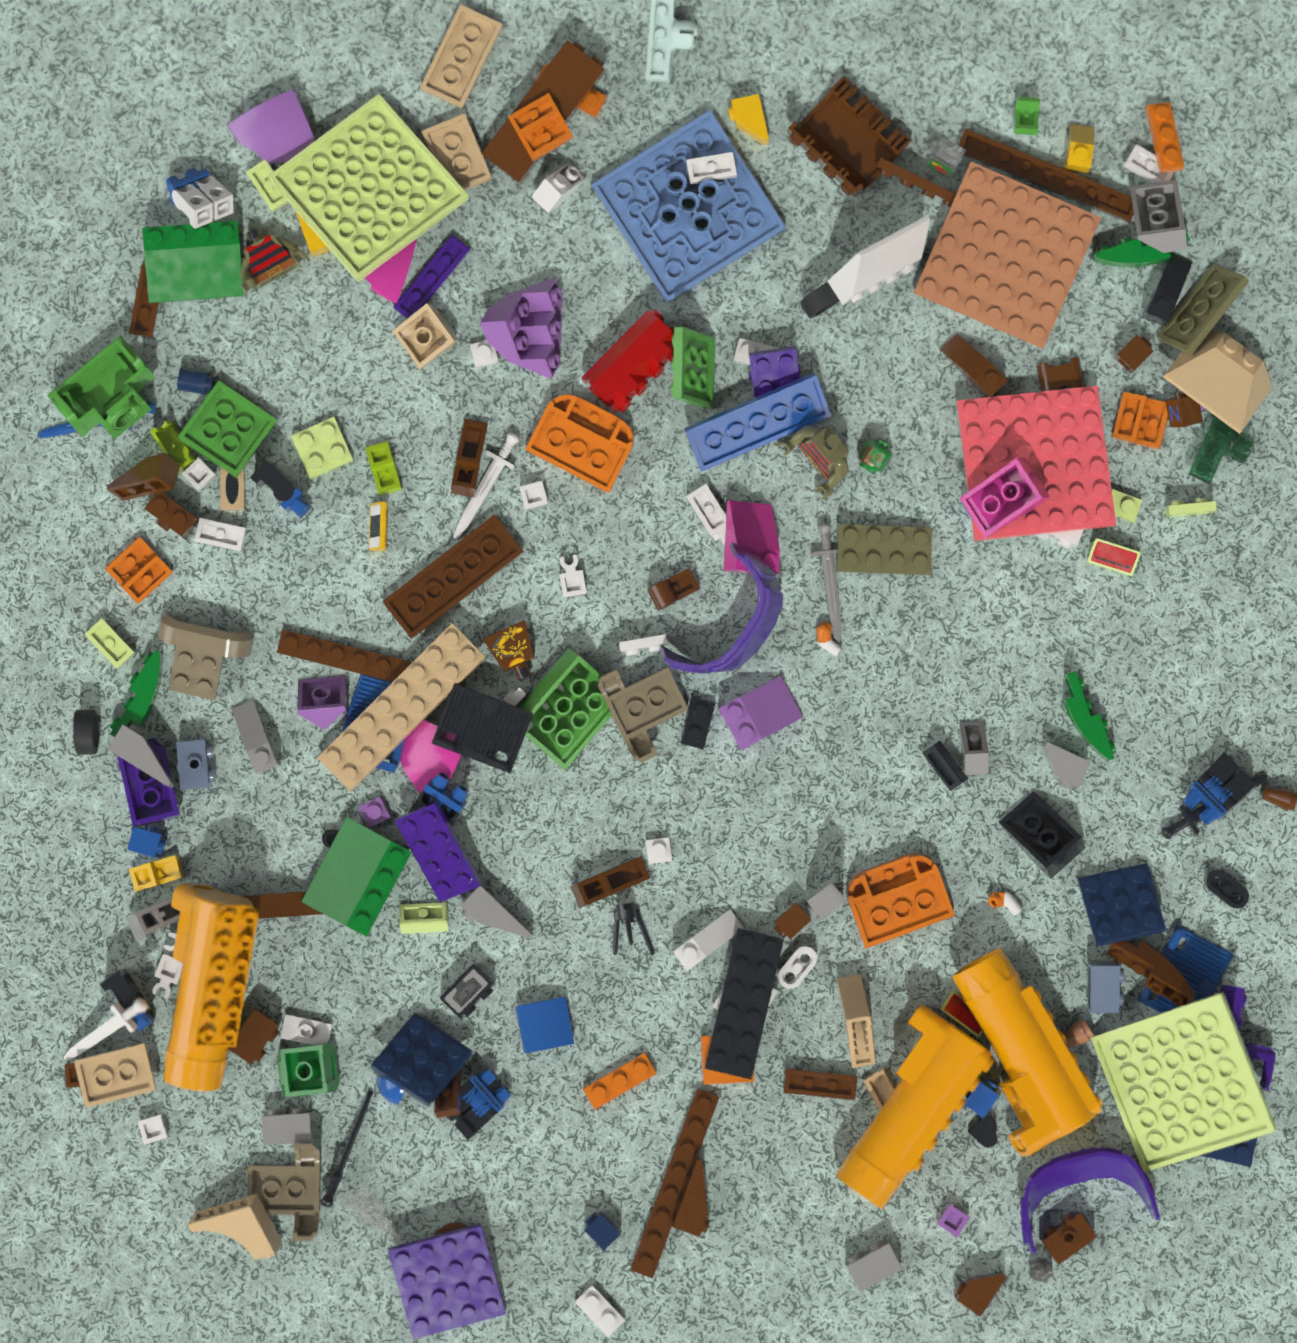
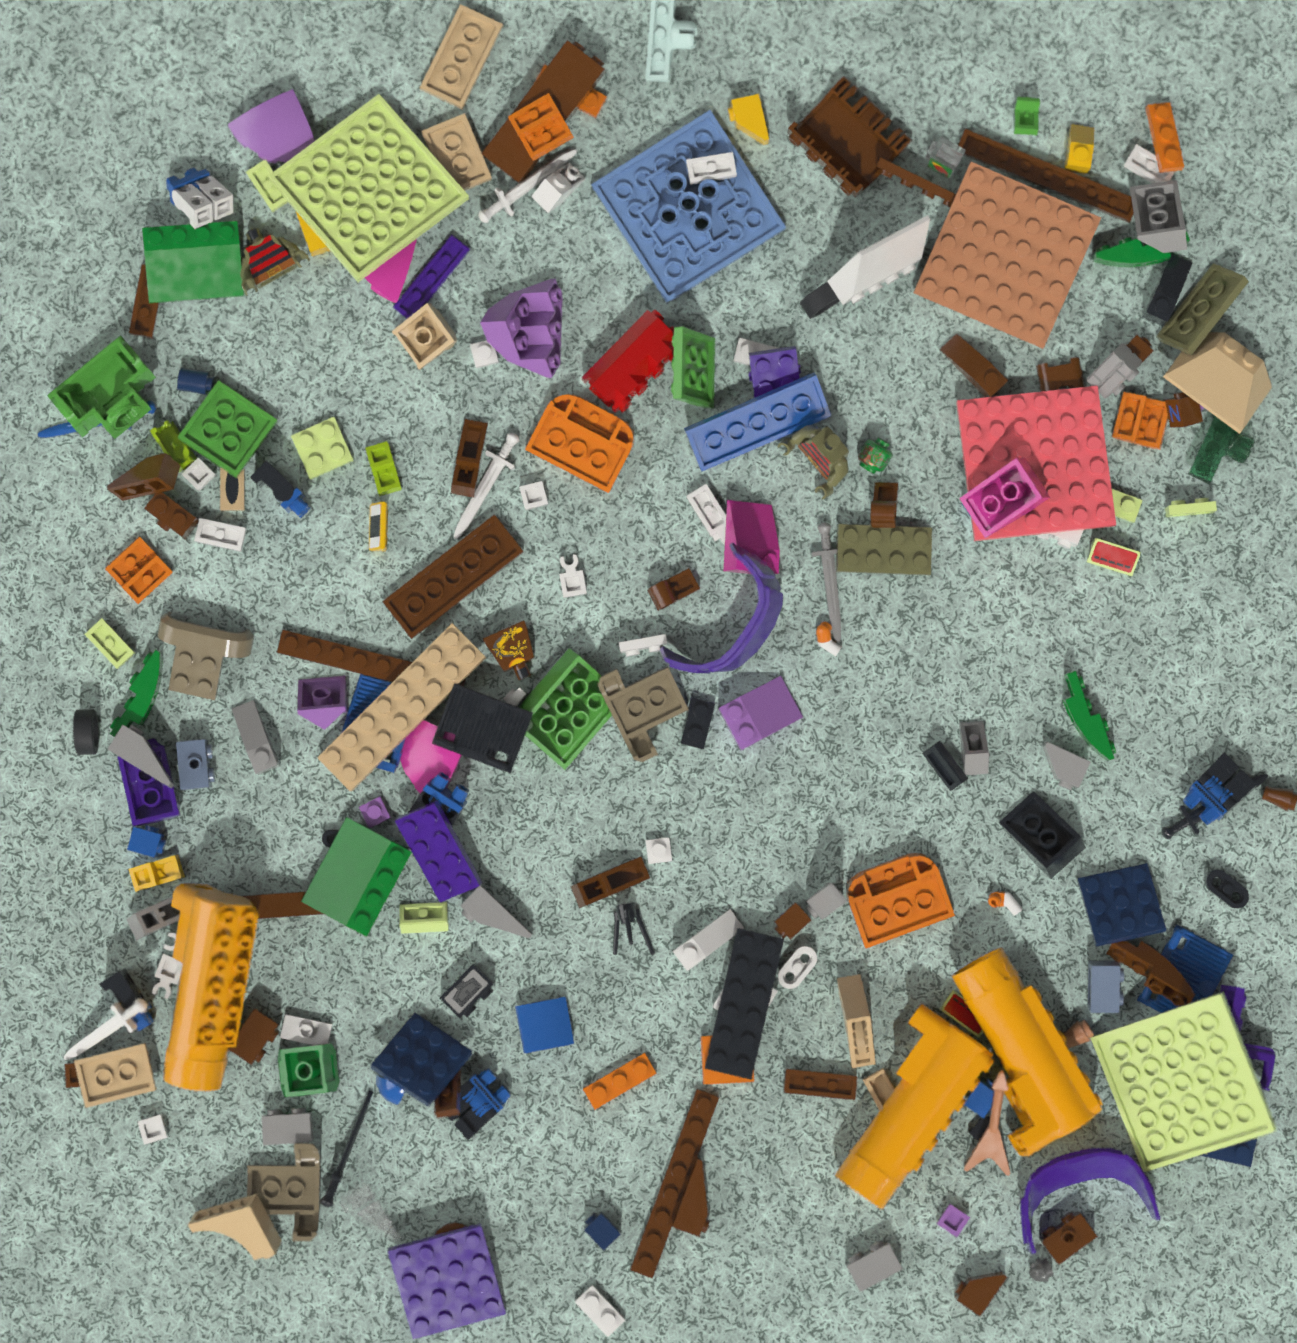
(522, 188): none -> white sword
(884, 505): none -> reddish brown plate
(991, 1142): none -> nougat piece
(1114, 370): none -> light grey brick

